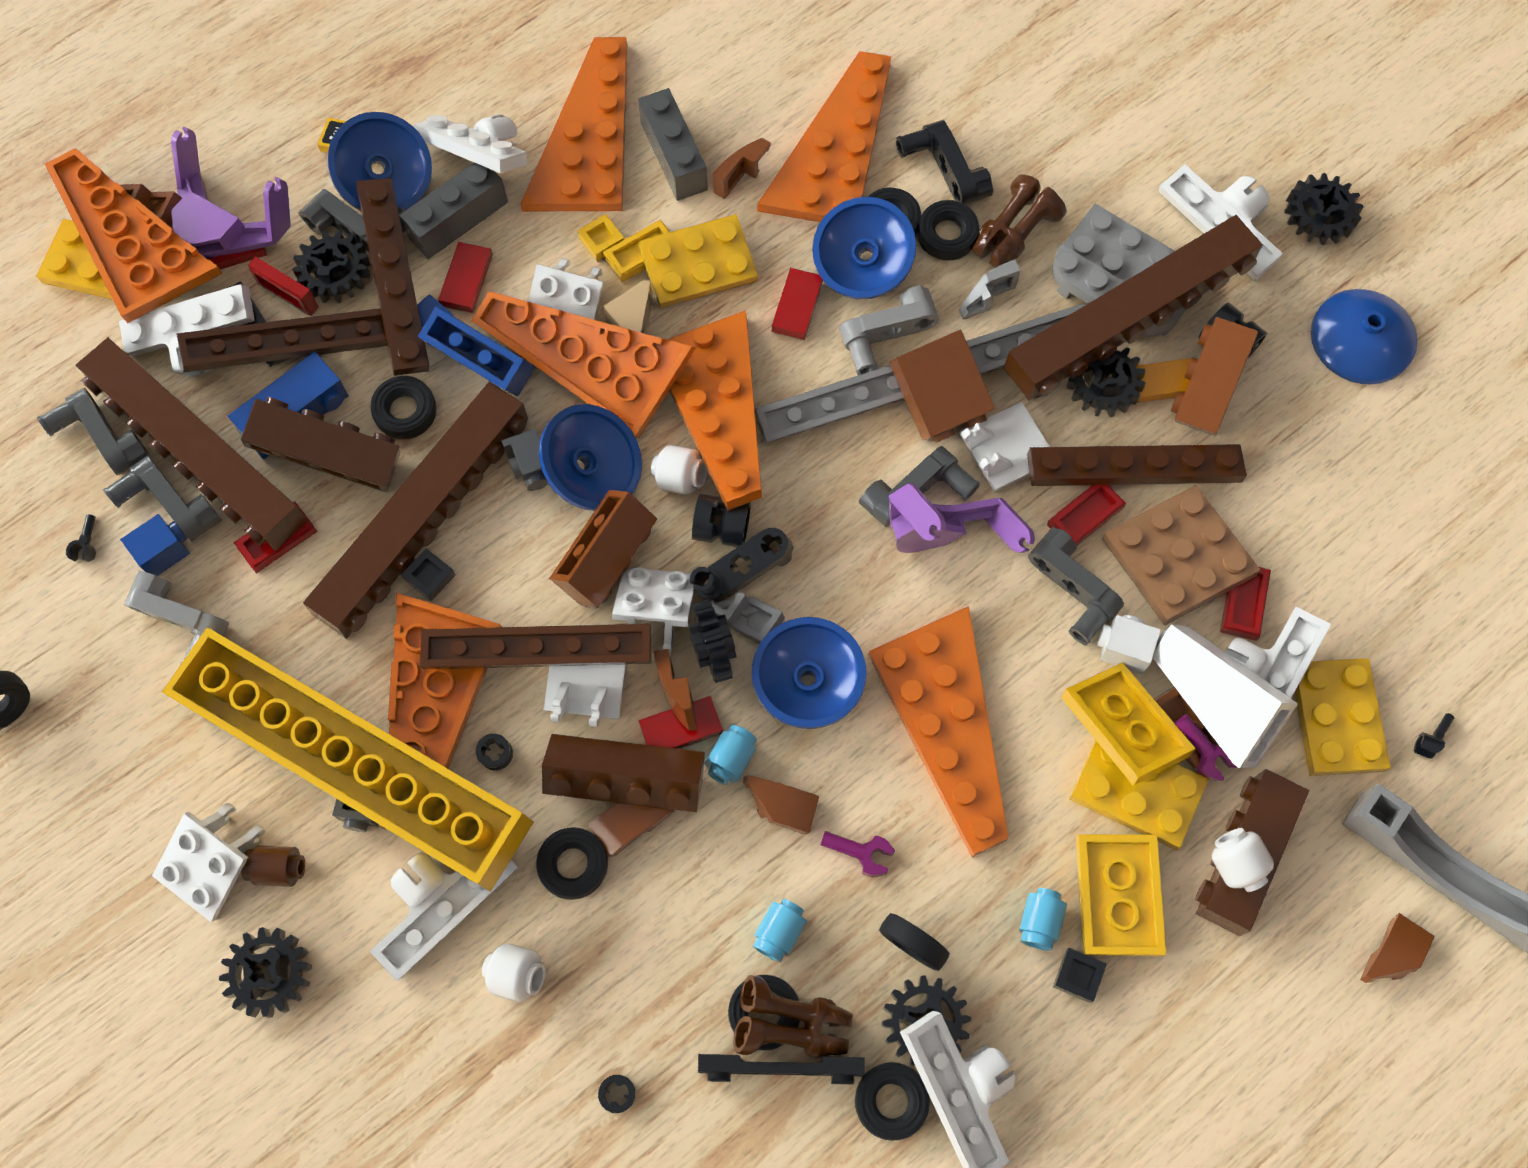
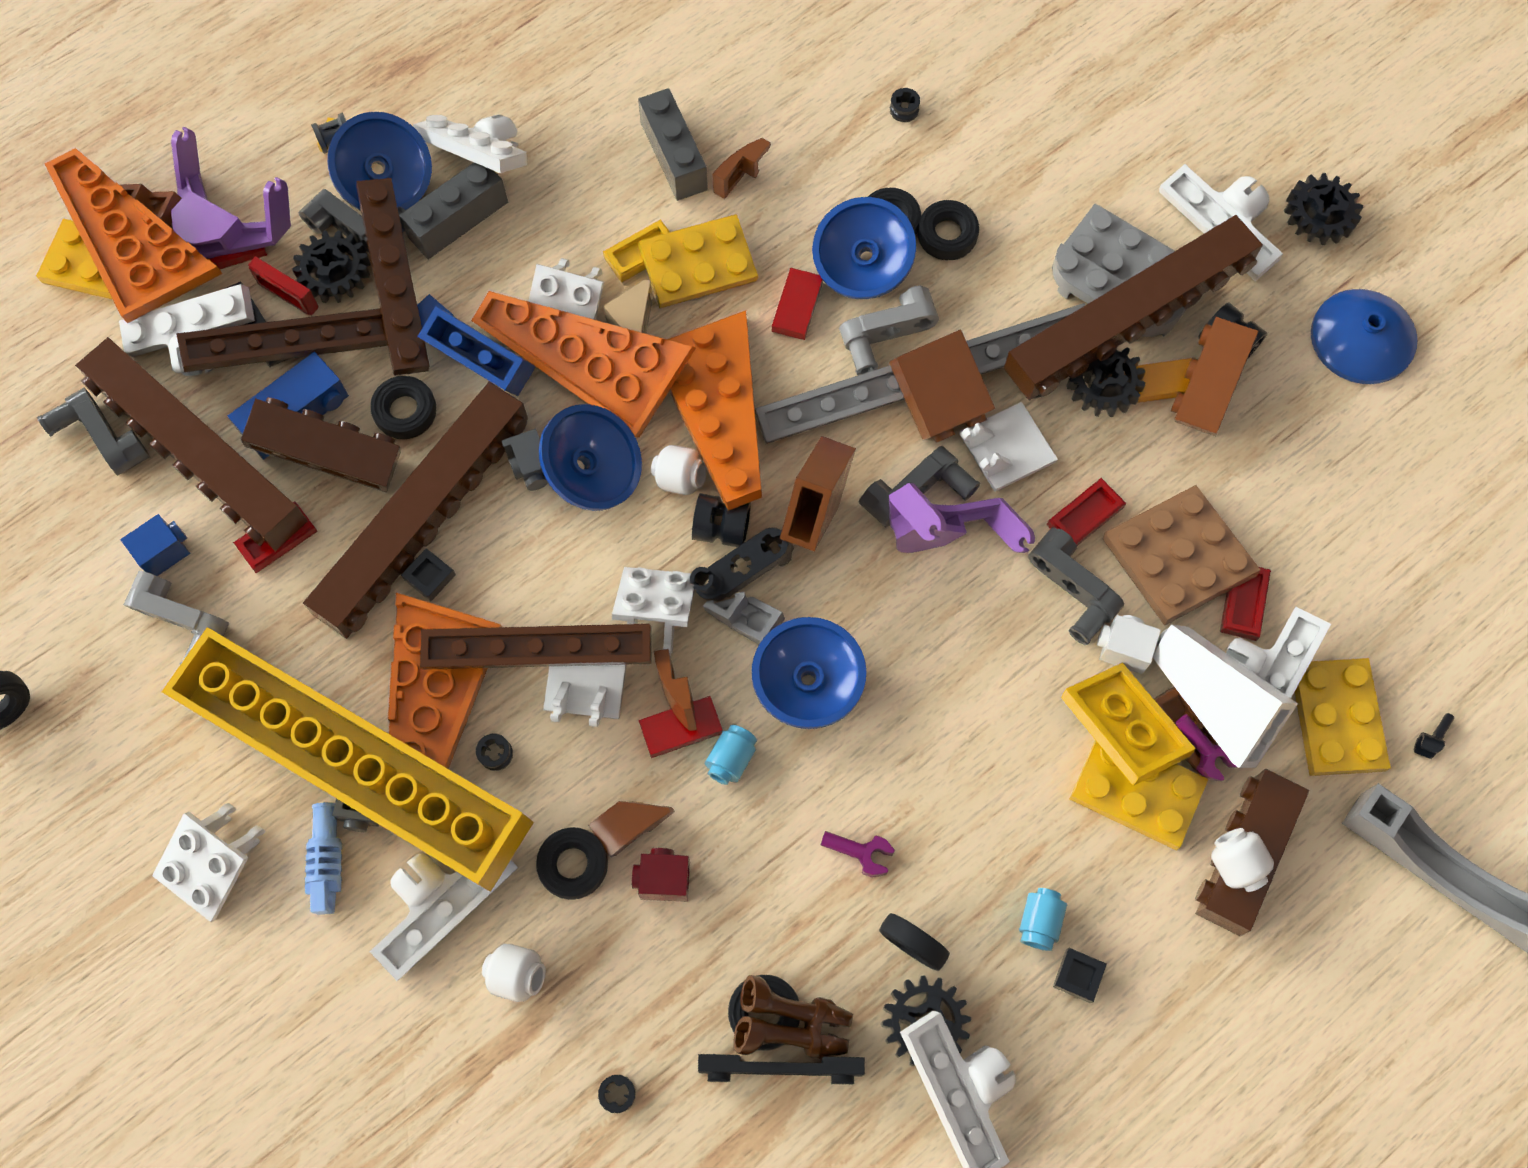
(84, 542): black hand -> none
(191, 518): dark grey beam -> none
(254, 983): black gear -> none
(273, 866): reddish brown brick -> none
(323, 861): none -> light blue hinge
(326, 131): none -> dark grey bush
(465, 277): red tile -> none
(586, 148): orange wing -> none
(599, 236): yellow tile -> none
(603, 548): dark orange brick -> none
(623, 772): reddish brown brick -> none
(662, 876): none -> dark red brick
(712, 641): black gear -> none
(779, 930): medium azure brick -> none
(783, 804): dark orange slope -> none
(817, 493): none -> dark orange brick
(836, 148): orange wing -> none
(904, 95): none -> black bush
(917, 1095): black tyre -> none
(942, 704): orange wing -> none
(963, 183): black beam -> none
(992, 283): light grey slope -> none
(1011, 240): reddish brown piece -> none
(1120, 895): yellow plate -> none
(1136, 465): reddish brown plate -> none
(1400, 951): dark orange slope -> none

